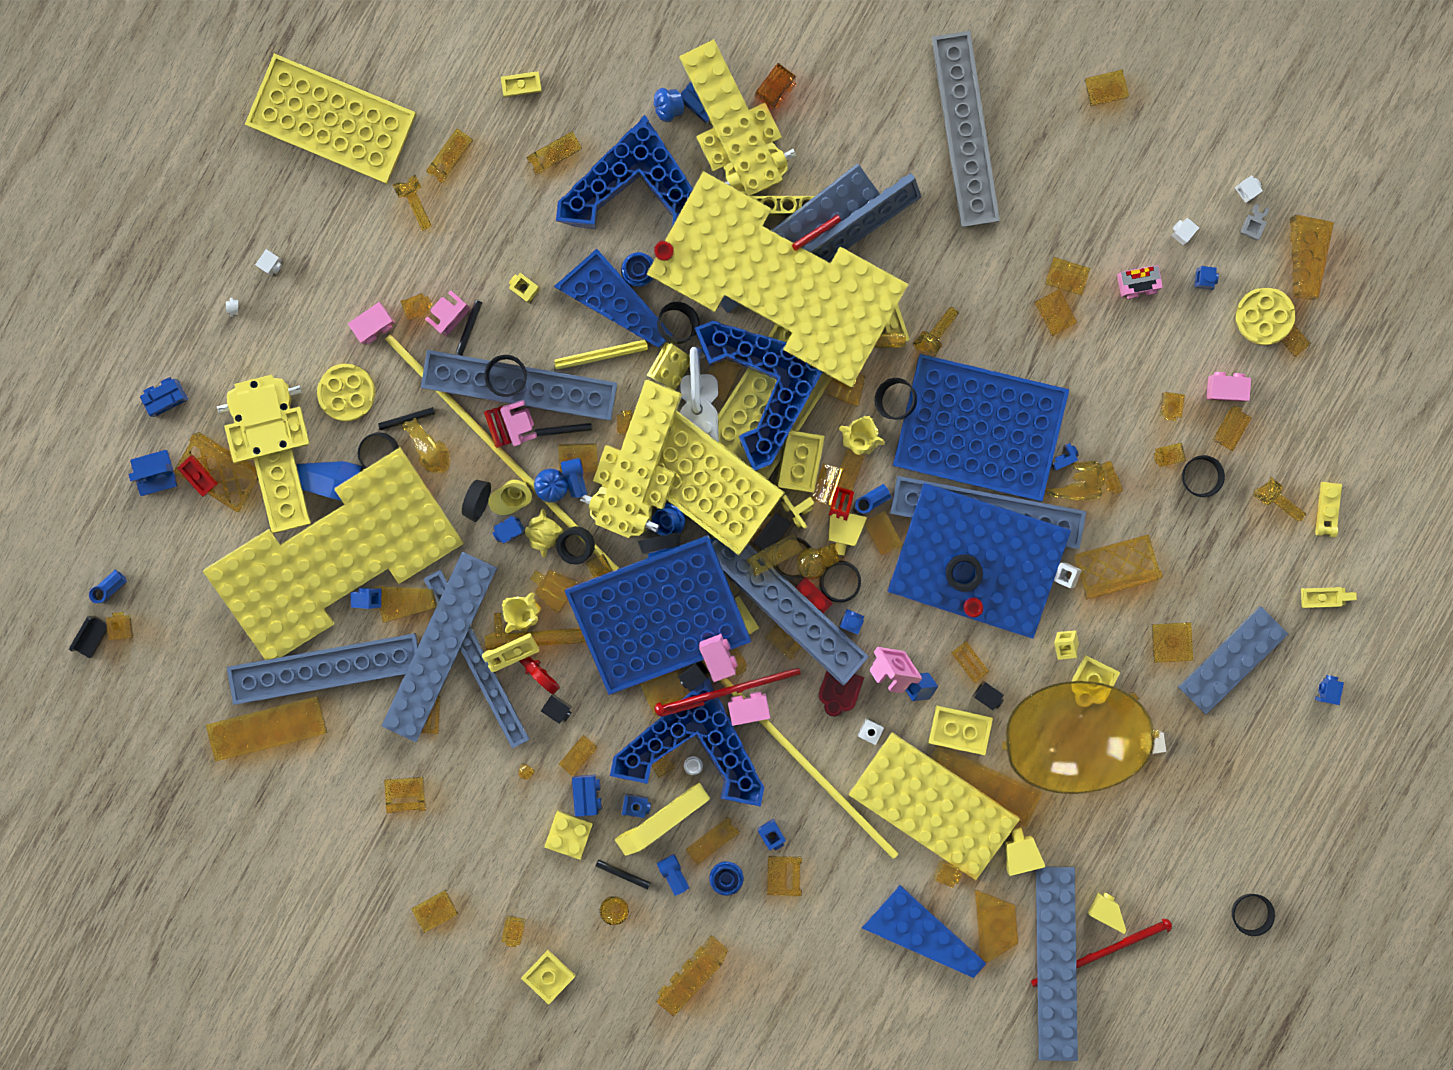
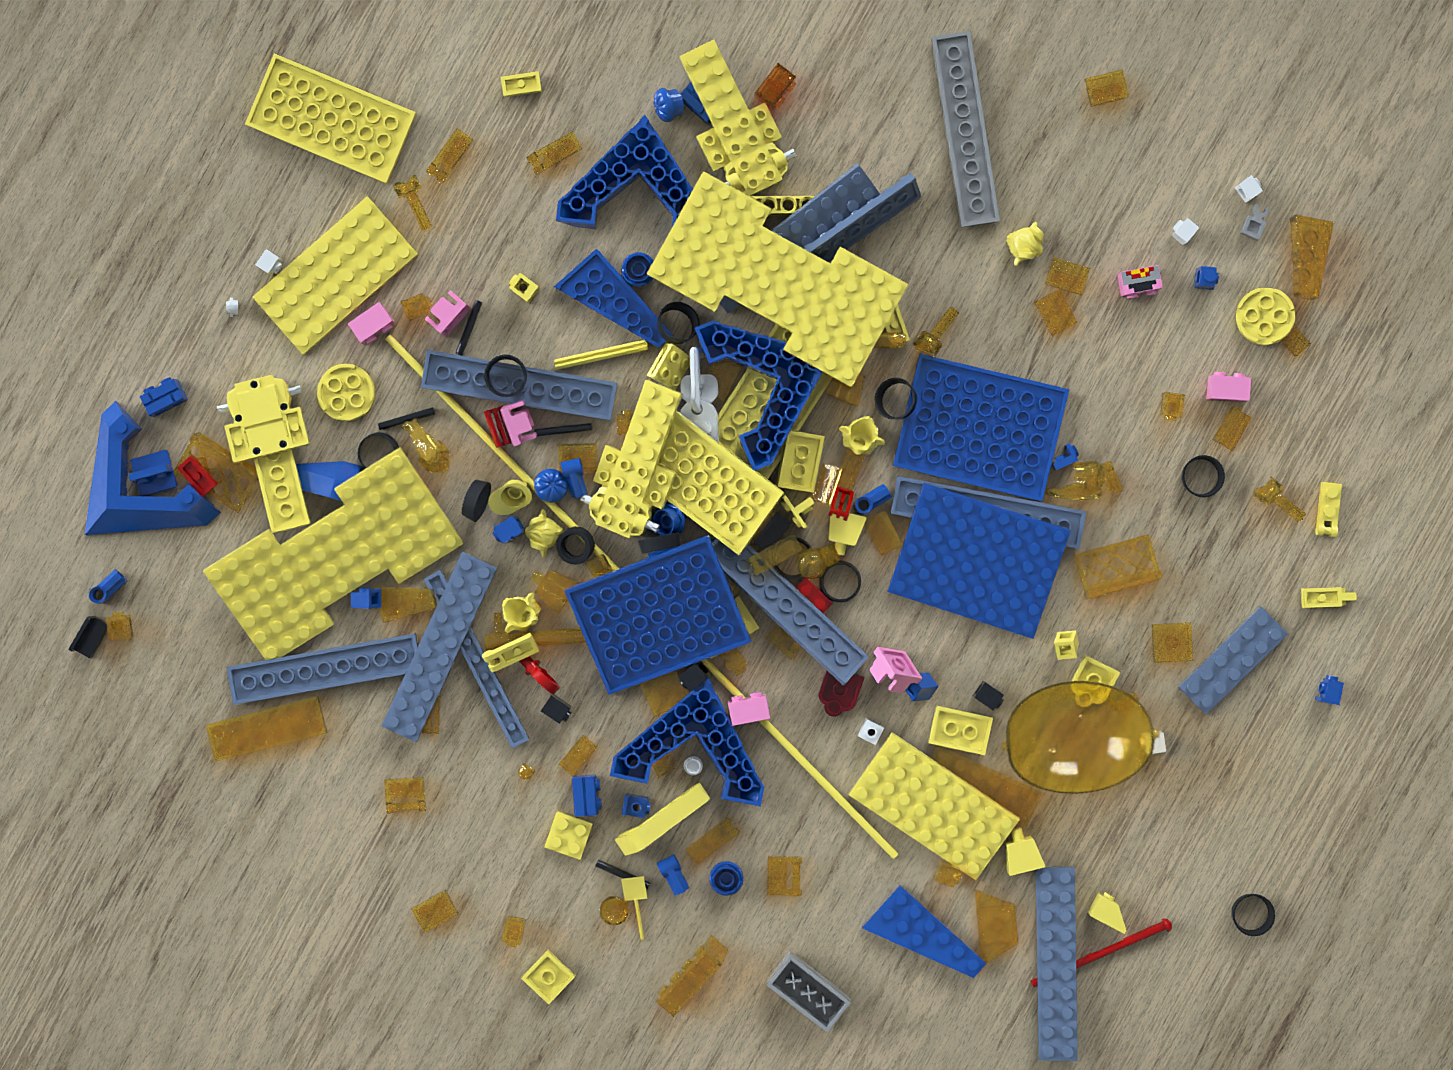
(109, 505): none -> blue wedge
(335, 275): none -> light yellow plate
(635, 889): none -> light yellow piece
(663, 251): red tile -> none
(696, 701): red bar -> none
(717, 657): bright pink brick -> none
(771, 843): blue brick -> none
(808, 991): none -> light grey brick
(815, 233): red bar -> none
(852, 621): blue brick -> none
(960, 649): clear yellow tile -> none
(964, 558): black tyre -> none
(973, 607): red tile -> none
(1026, 243): none -> light yellow hair
(1062, 577): white plate -> none
(1169, 454): clear yellow bracket -> none

